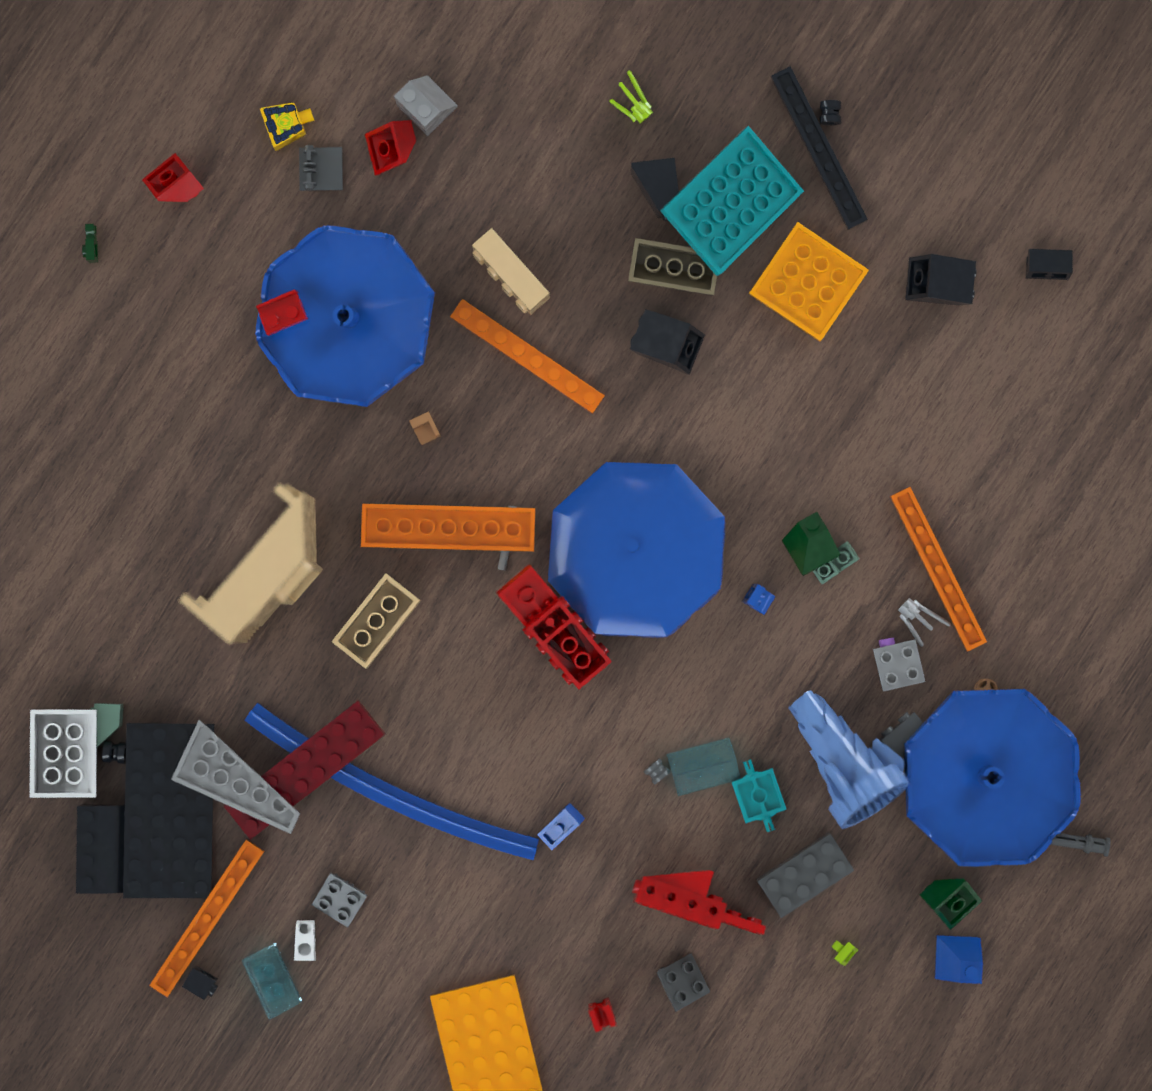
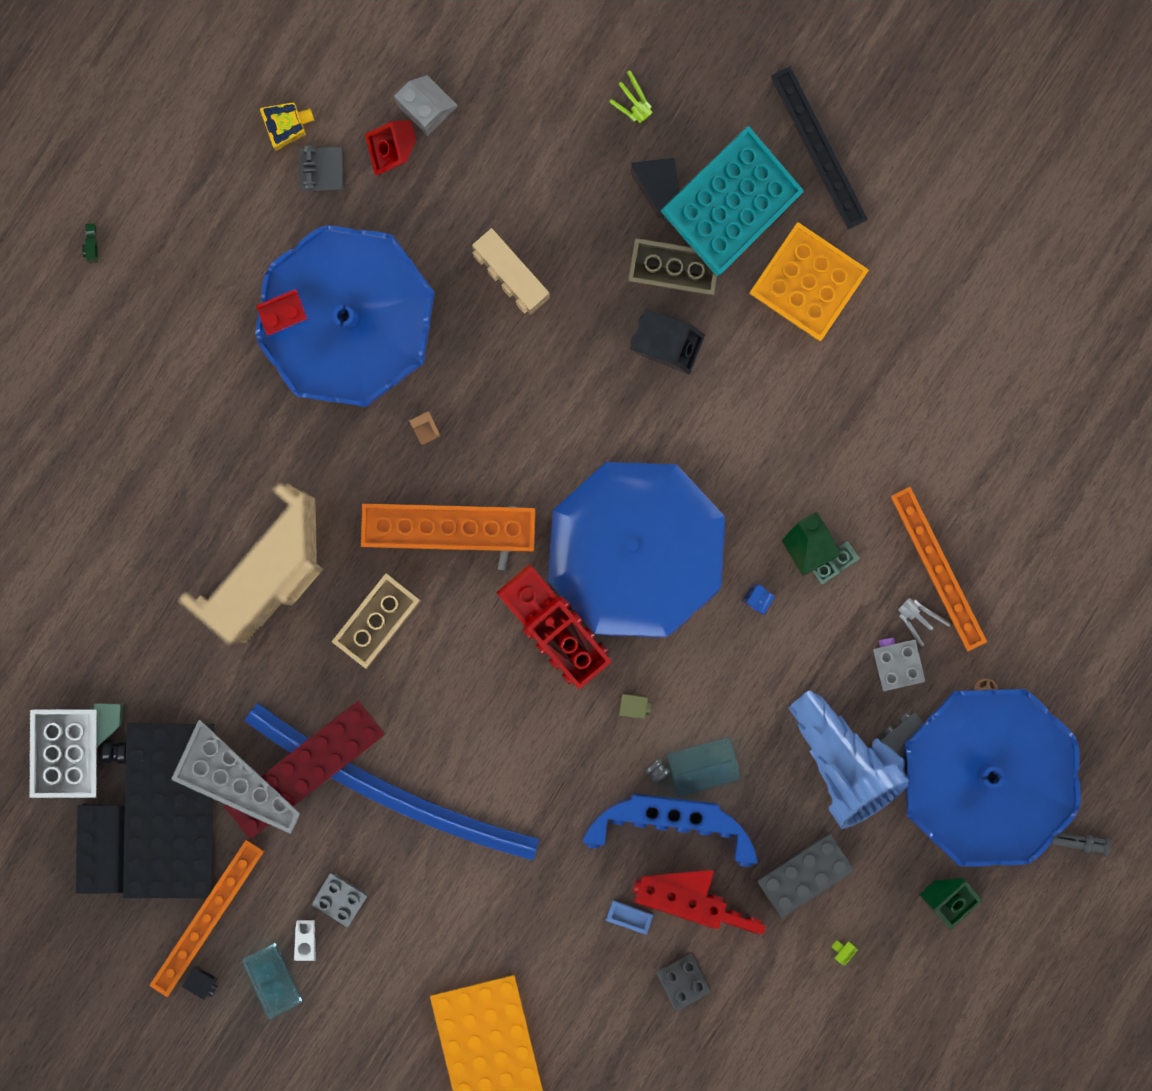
(172, 181): red slope -> none
(527, 356): orange plate -> none
(561, 826): plate -> none
(601, 1014): red piece -> none
(629, 917): none -> medium blue tile
(634, 706): none -> olive brick
(711, 820): none -> blue slope
(758, 795): teal plate -> none
(830, 112): black wheel -> none
(940, 280): black slope -> none
(959, 959): blue slope -> none
(1049, 264): black hinge -> none

